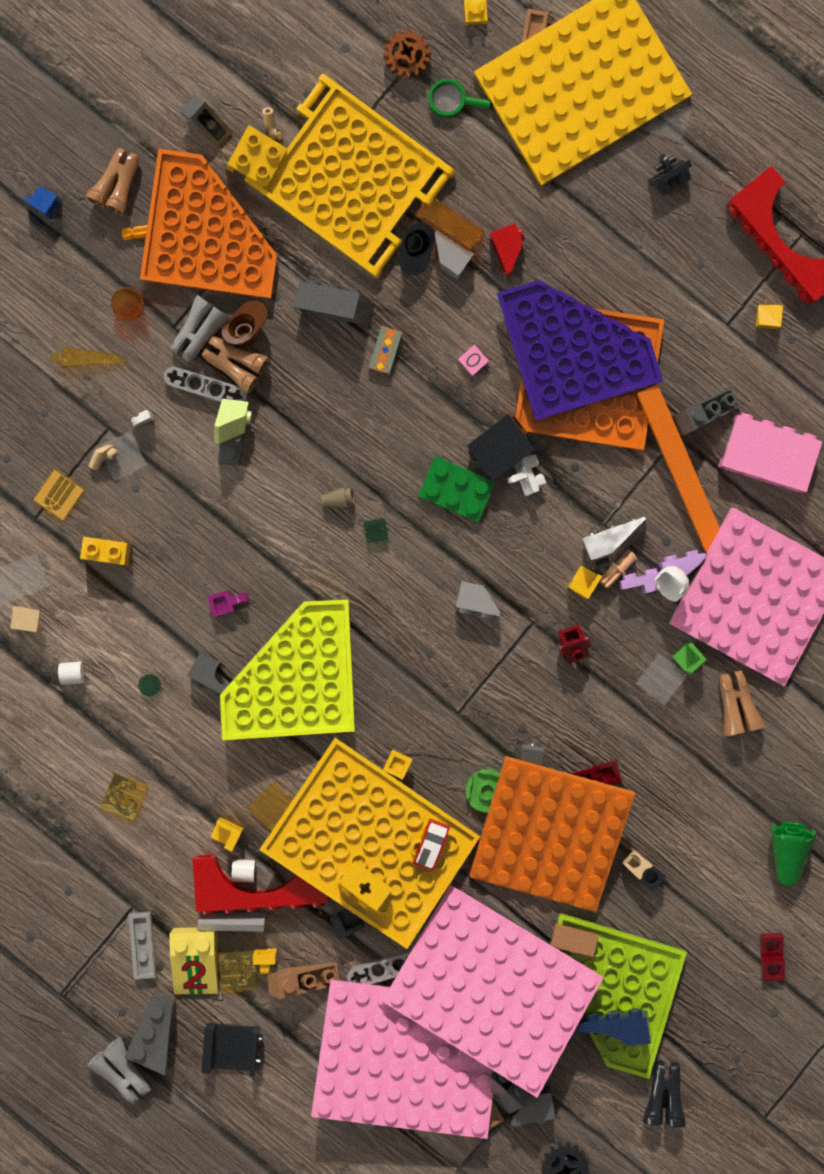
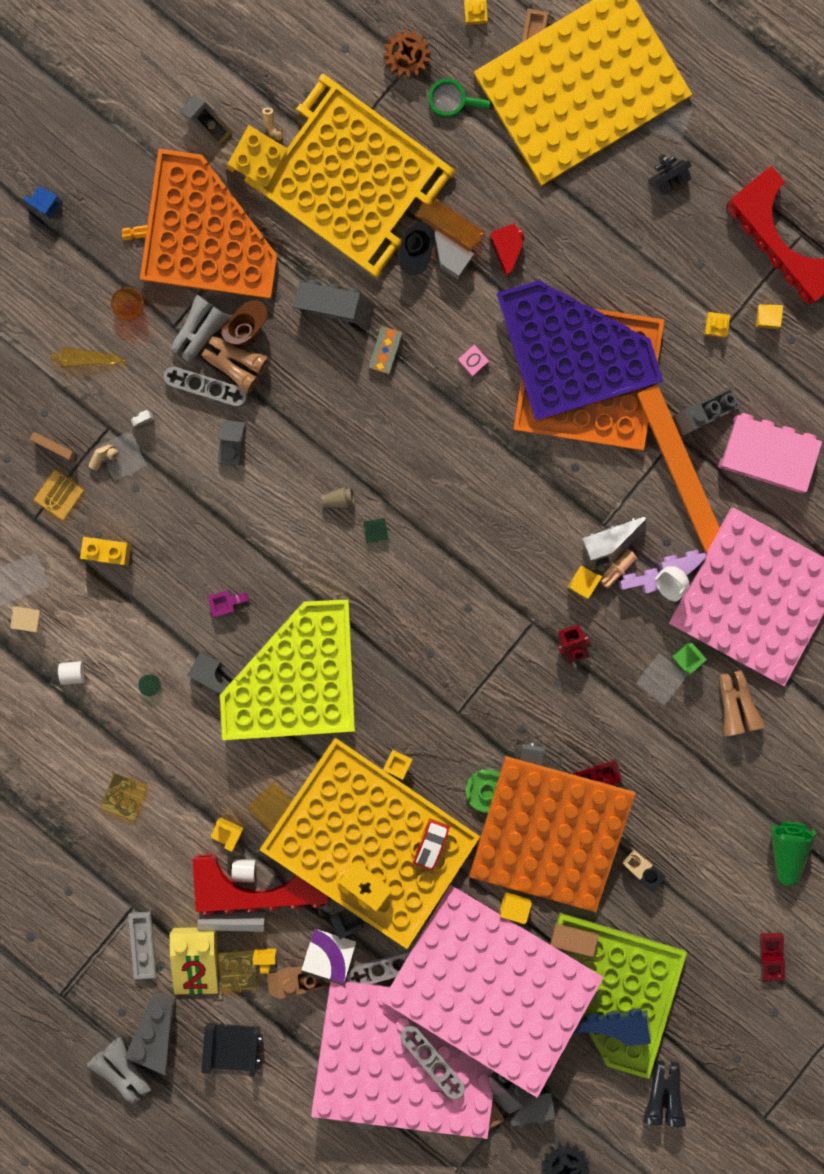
(53, 446): none -> medium nougat tile
(101, 193): medium nougat piece -> none
(231, 420): yellowish green slope -> none
(328, 957): none -> tile
(432, 1061): none -> light grey beam
(456, 489): green plate -> none
(476, 598): light grey slope -> none
(501, 447): black panel -> none
(515, 907): none -> yellow panel
(529, 482): white hips -> none
(717, 325): none -> yellow tile

